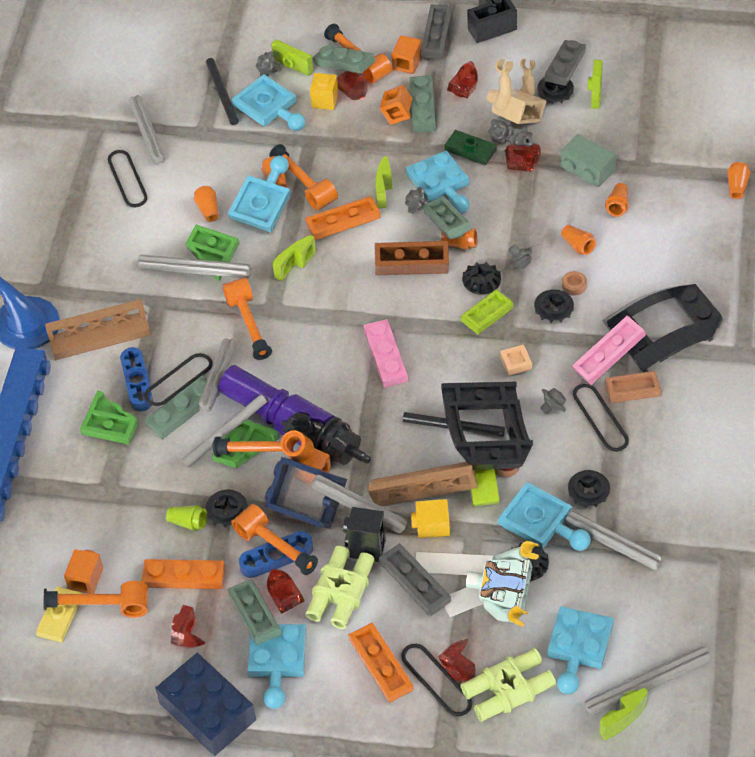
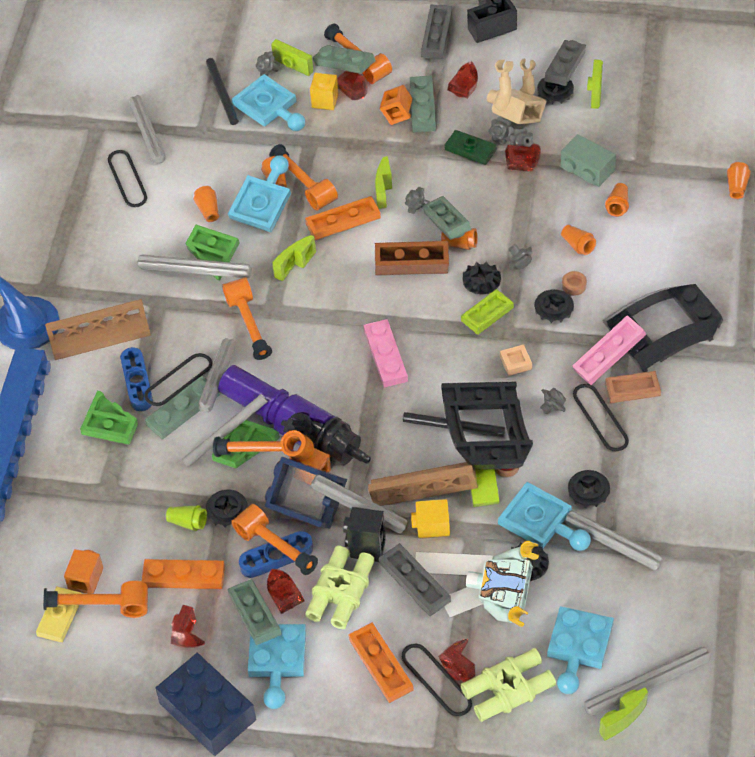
(406, 54): orange brick -> none
(440, 177): medium azure plate -> none

